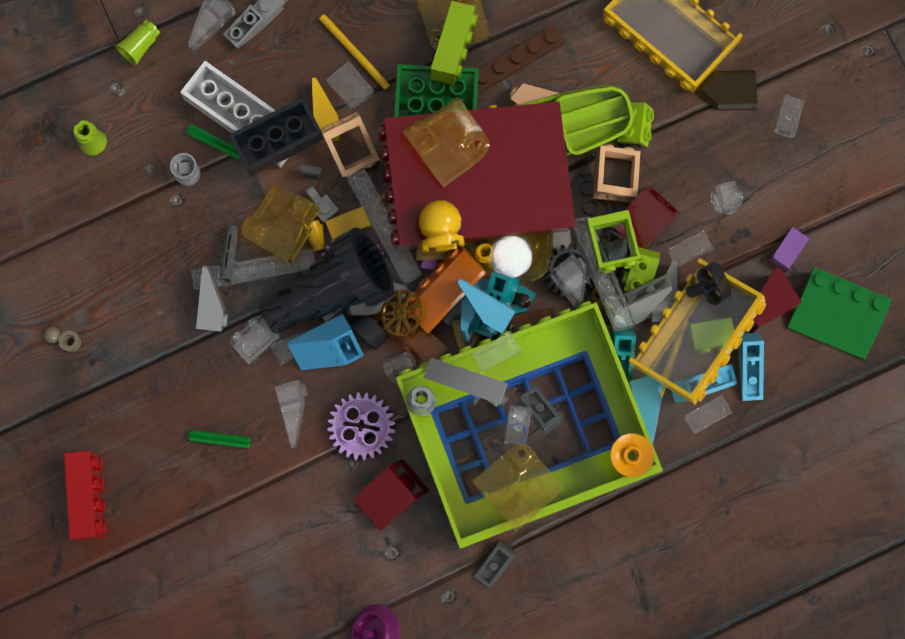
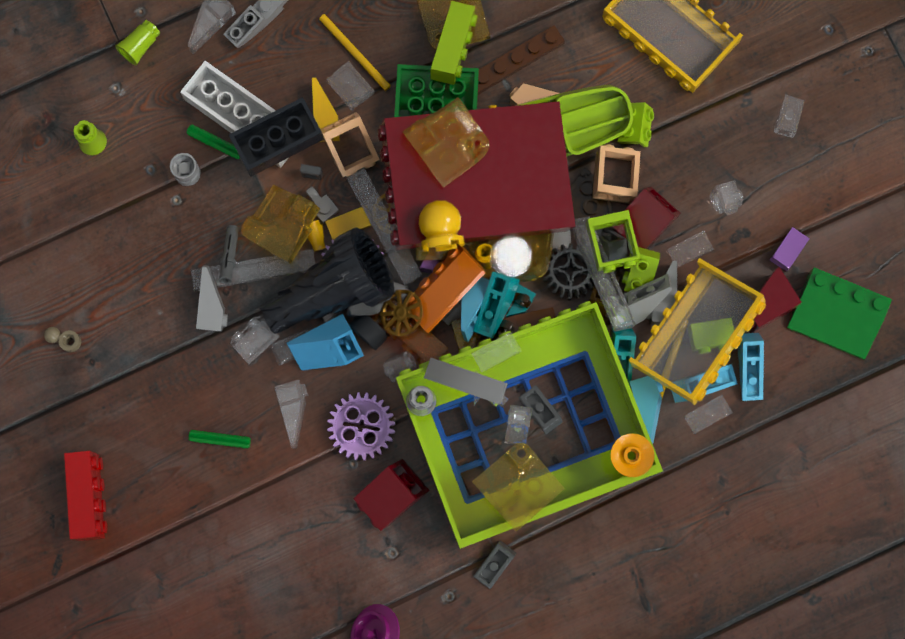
(490, 310): medium azure slope -> none
(571, 278): clear slope -> none
(708, 285): black beam -> none
(730, 90): dark brown tile -> none

